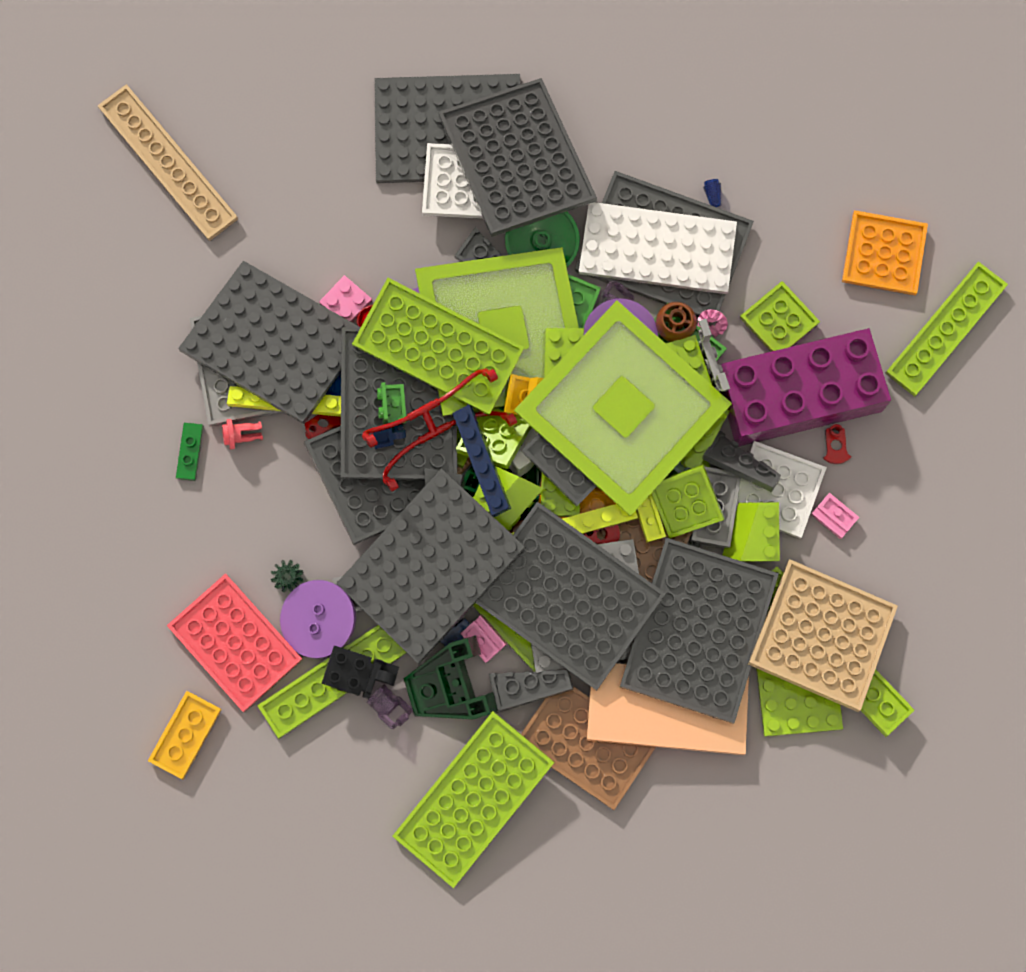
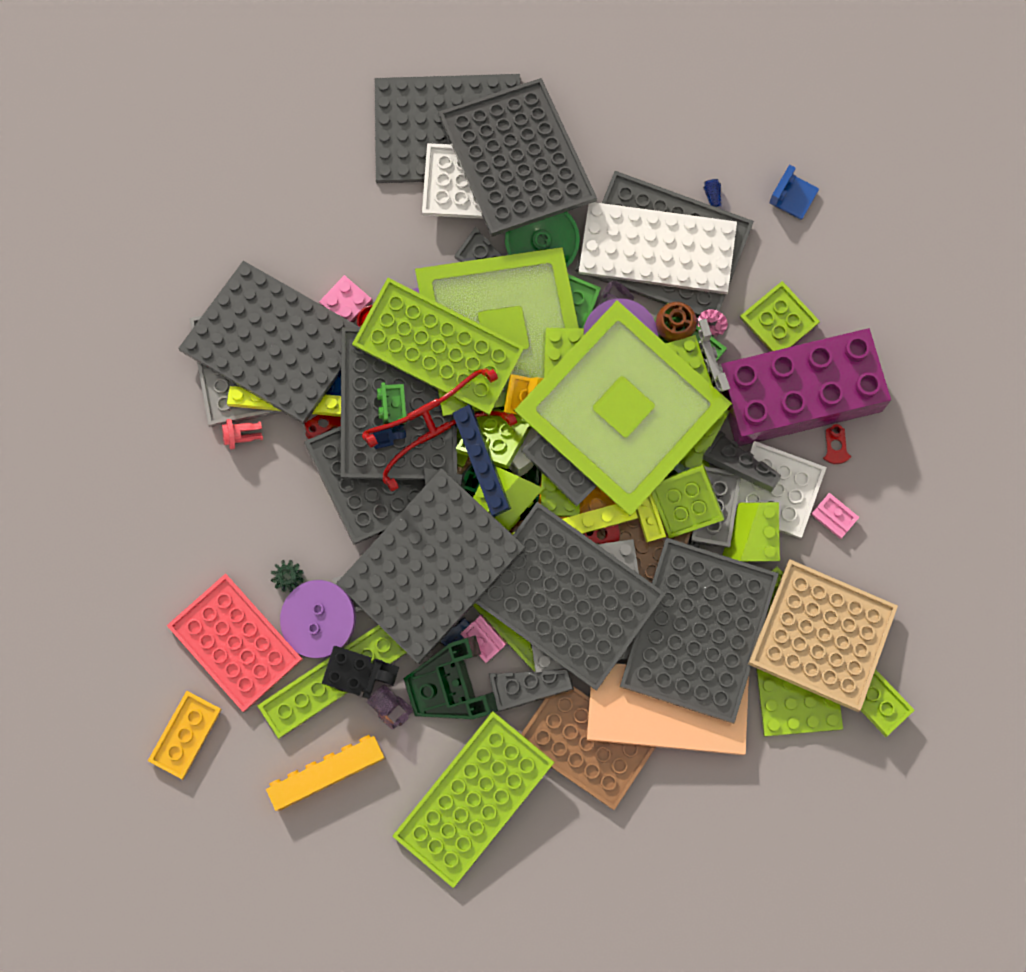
(168, 162): tan plate -> none
(189, 451): green plate -> none
(326, 773): none -> yellow brick
(793, 194): none -> blue bracket
(884, 253): light orange plate -> none
(946, 329): lime plate -> none

